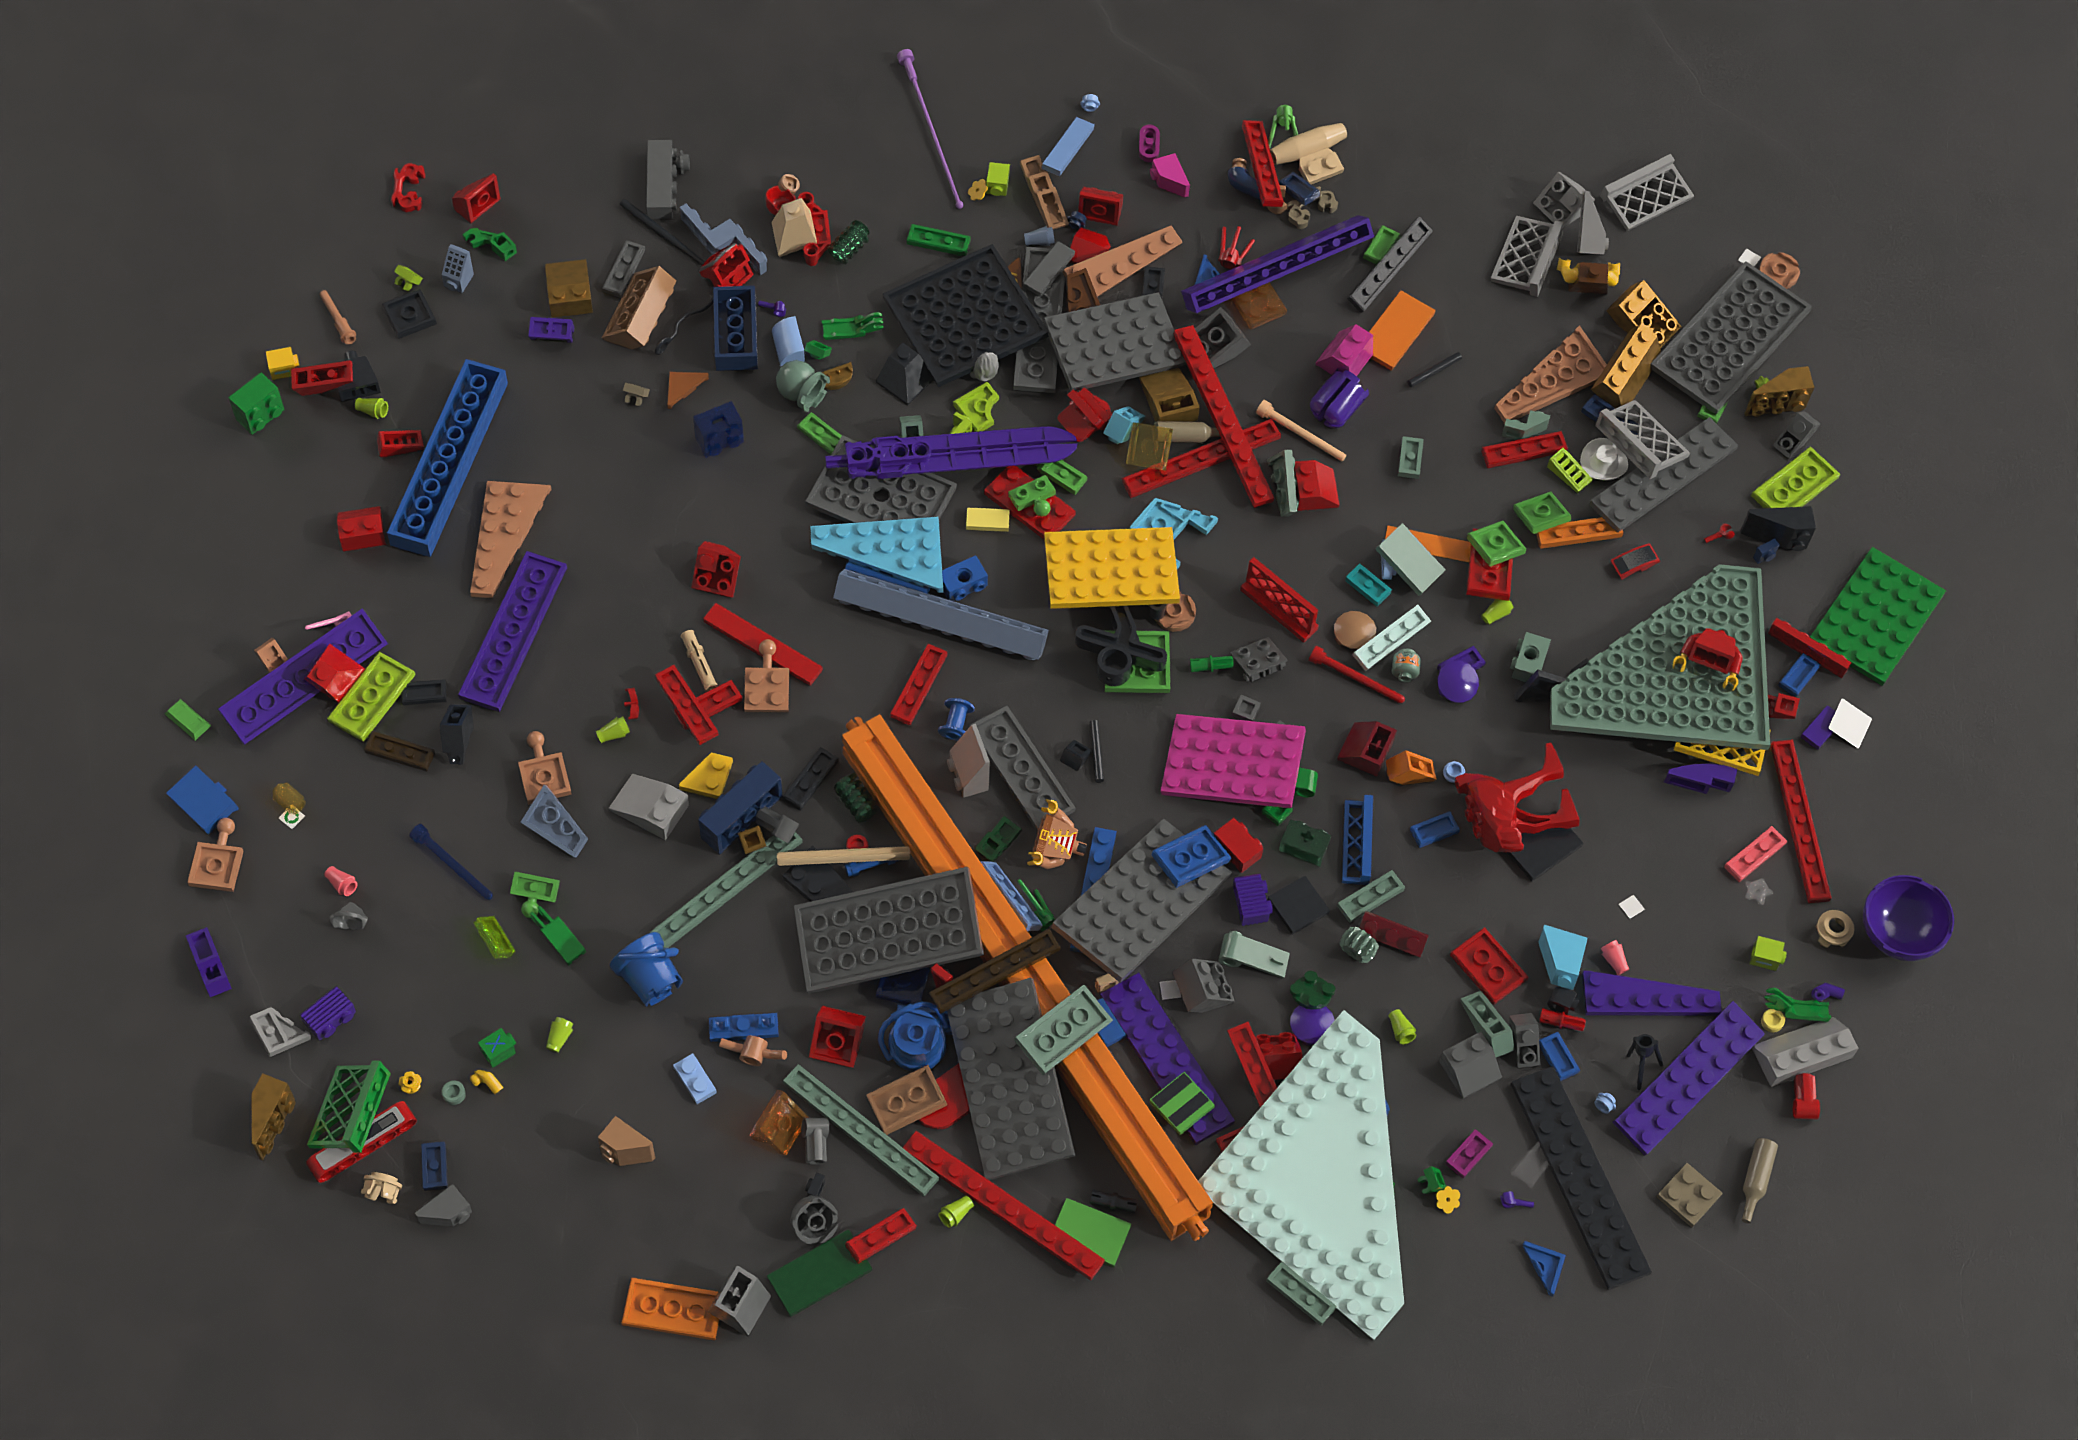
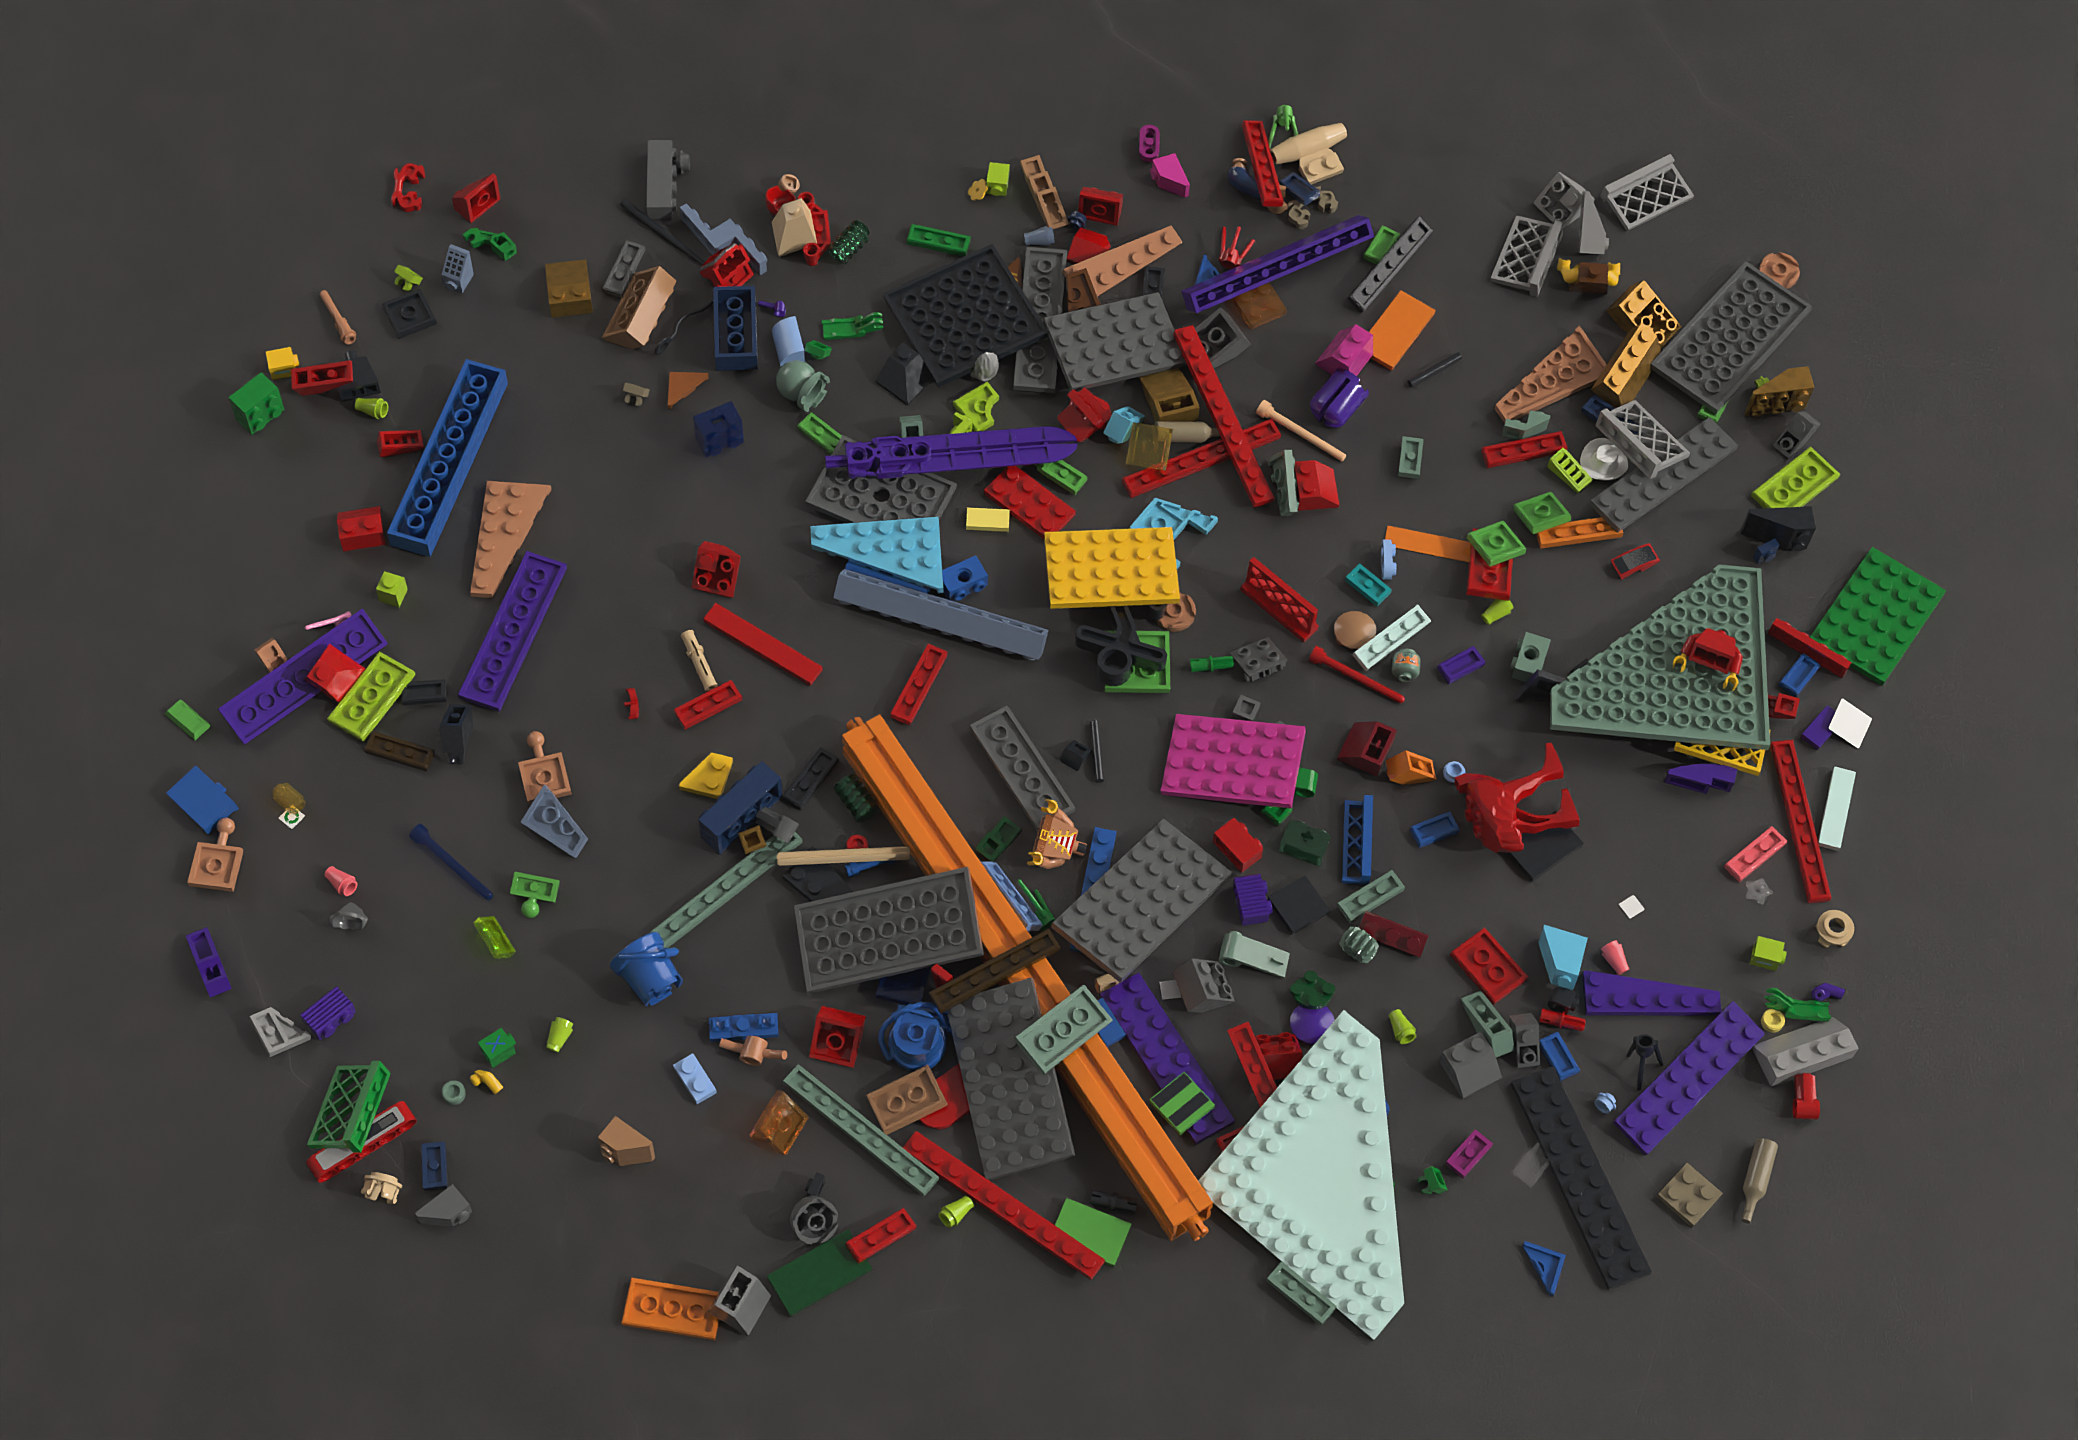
(270, 1106): pearl gold slope -> none
(391, 589): none -> lime brick
(410, 1088): yellow plate -> none
(551, 329): dark purple hinge -> none
(559, 936): green arm -> none
(613, 730): lime cone -> none
(650, 805): light grey slope -> none
(686, 704): red plate -> none
(767, 686): nougat plate -> none
(815, 1134): dark grey piece -> none
(839, 376): pearl gold tile -> none
(906, 58): medium lavender piece -> none
(956, 718): blue hose -> none
(970, 763): light grey slope -> none
(1033, 494): bright green plate -> none
(1049, 269): dark grey tile -> none
(1068, 146): medium blue tile -> none
(1090, 102): light blue plate -> none
(1191, 856): blue tile -> none
(1410, 559): tile -> none
(1452, 1202): yellow plant -> none
(1458, 681): dark purple dish -> none
(1509, 1201): dark purple hand -> none
(1723, 529): red hand -> none
(1749, 257): white sticker -> none
(1836, 808): none -> light aqua tile
(1908, 918): dark purple piece -> none

